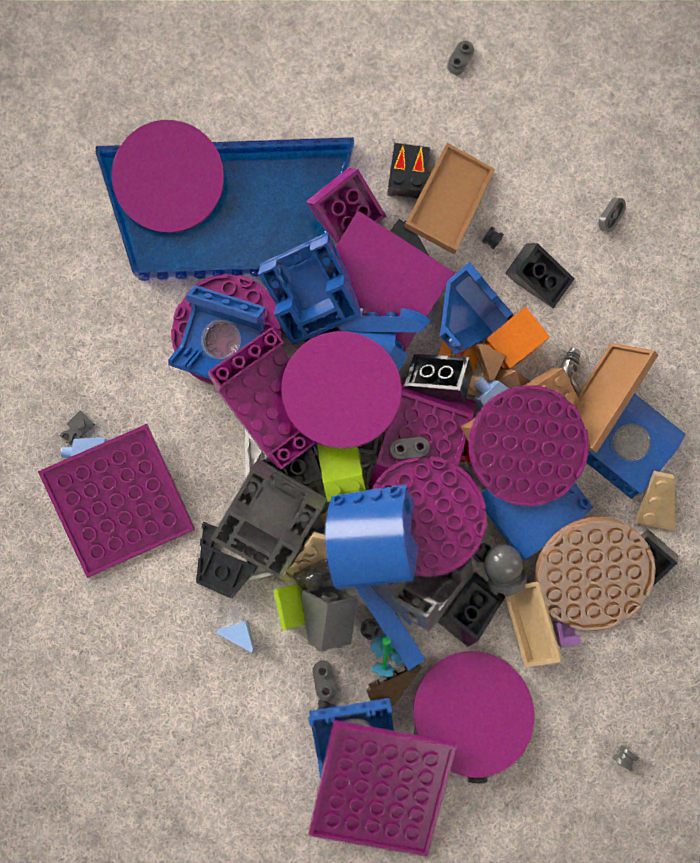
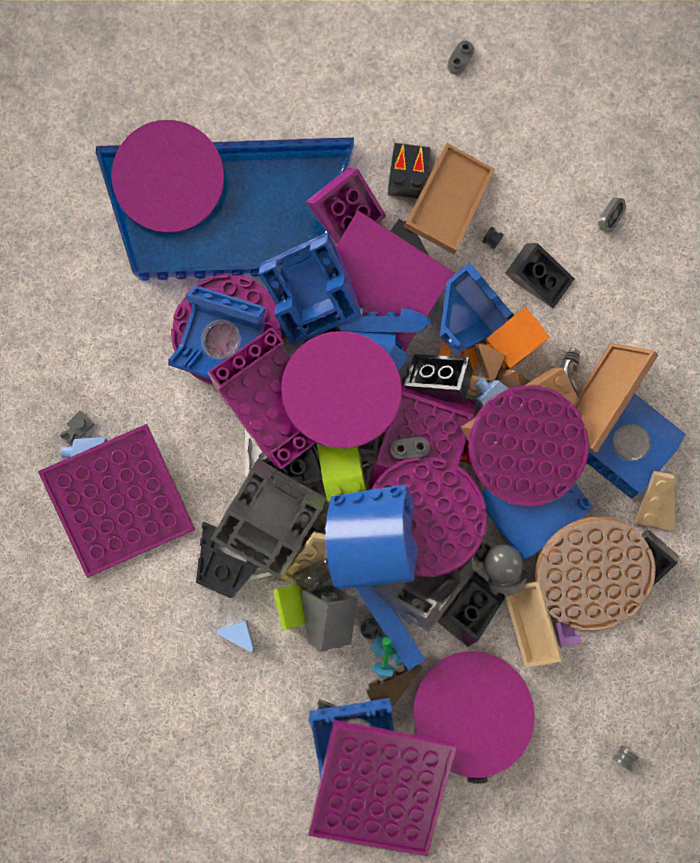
(324, 681): dark grey plate -> none

